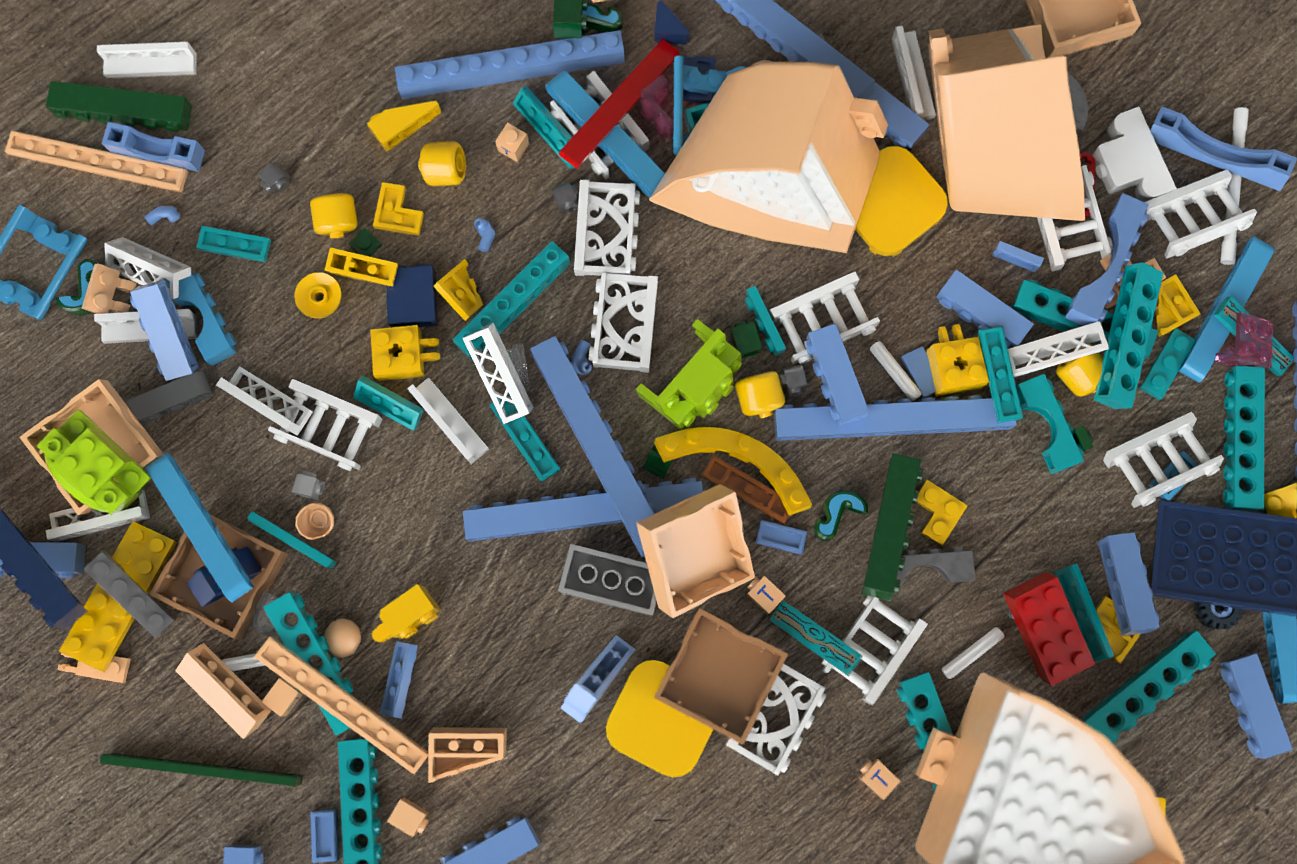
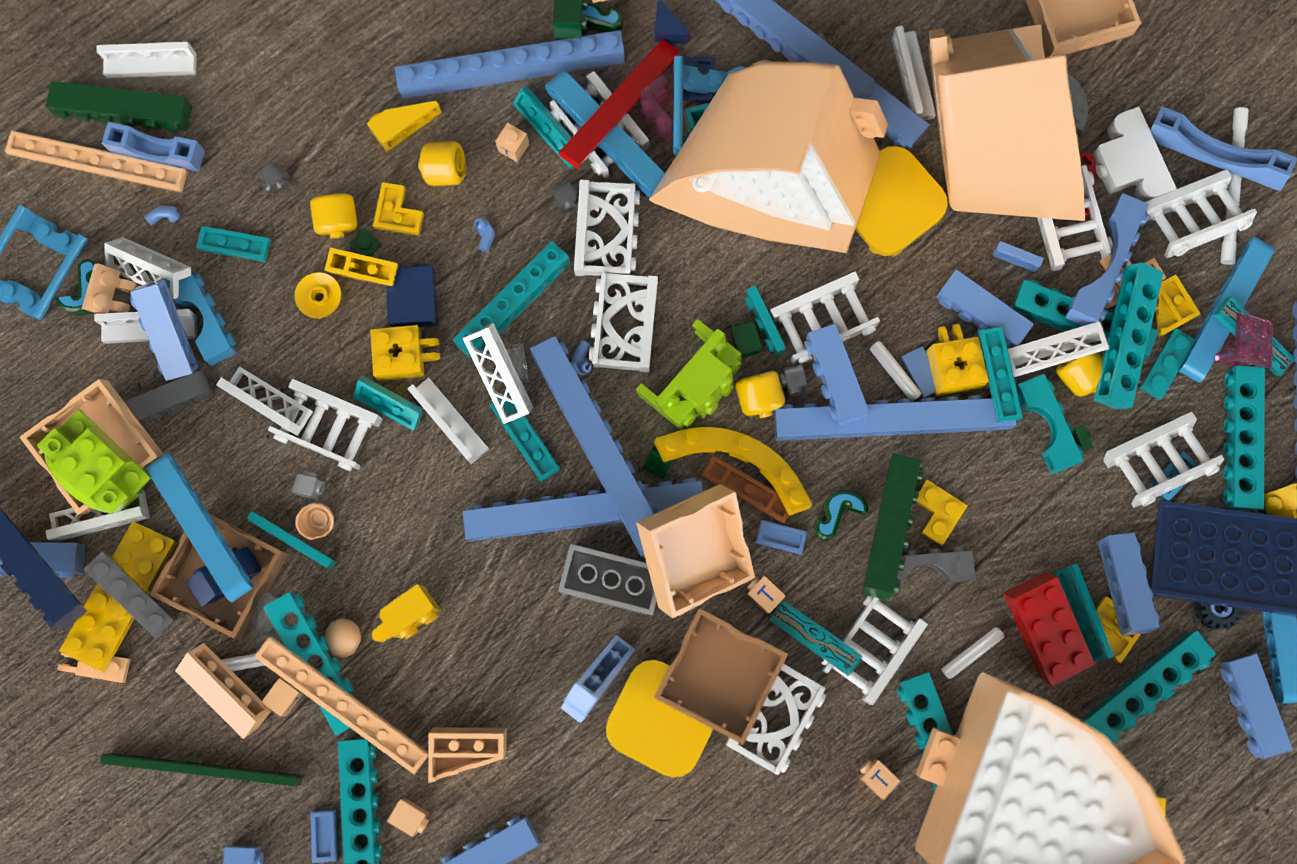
(398, 679): medium blue plate -> none
(460, 291): yellow wing -> none

